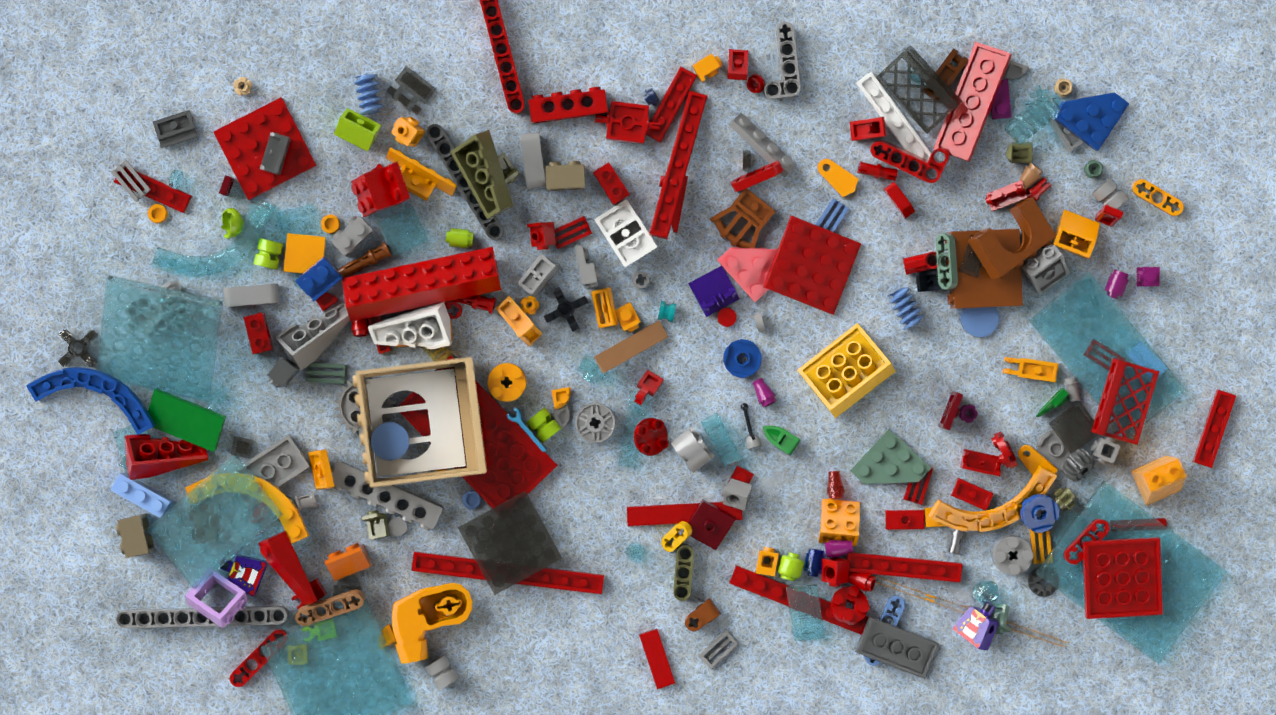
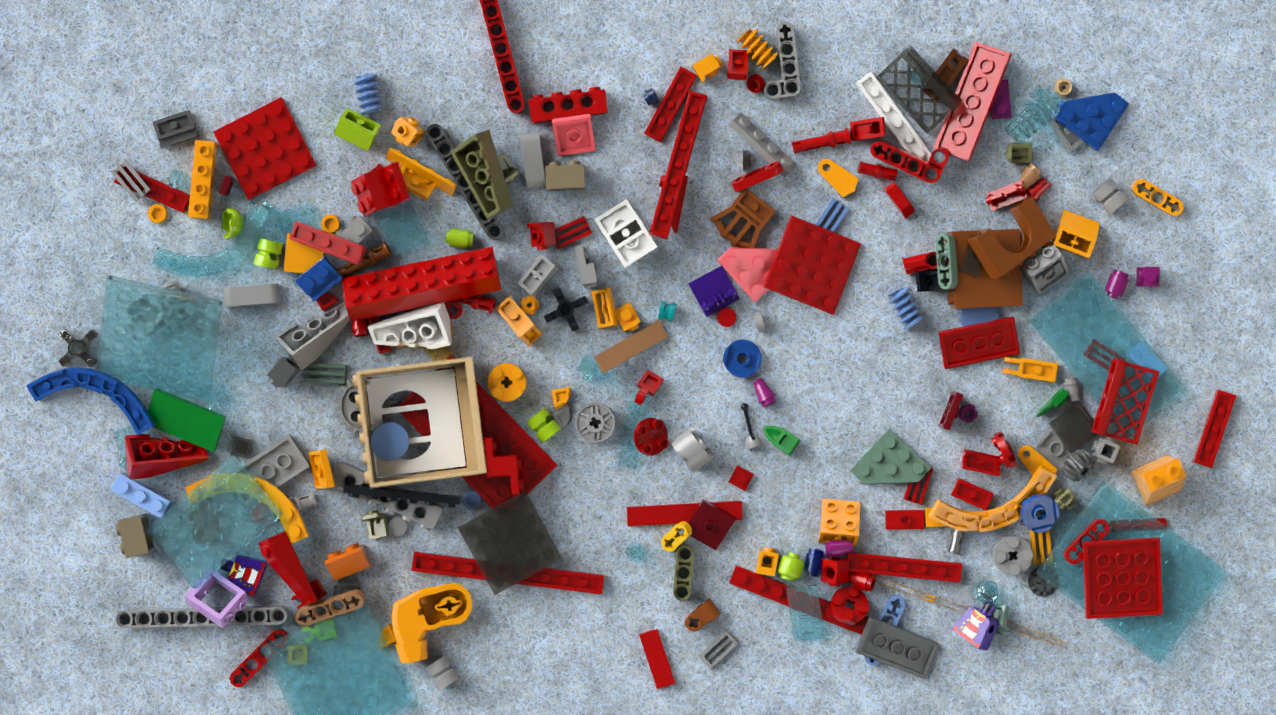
(202, 179): none -> light orange brick
(247, 86): tan plate -> none
(258, 333): red brick -> none
(275, 153): dark grey hinge -> none
(327, 243): none -> red tile
(393, 495): none -> black plate
(413, 84): clear smoke plate -> none
(503, 465): none -> red bracket
(518, 419): dark azure flag -> none
(573, 134): none -> coral plate
(611, 183): red brick -> none
(627, 122): red plate -> none
(635, 277): light grey bush -> none
(721, 441): clear light blue beam -> none
(737, 494): light grey brick -> none
(757, 47): none -> light orange piece
(831, 139): none -> red pin
(835, 487): clear red cone -> none
(846, 370): yellow slope -> none
(979, 342): none -> red tile
(1015, 70): light grey tile -> none
(1098, 169): sand green plate -> none
(1109, 215): red tile -> none

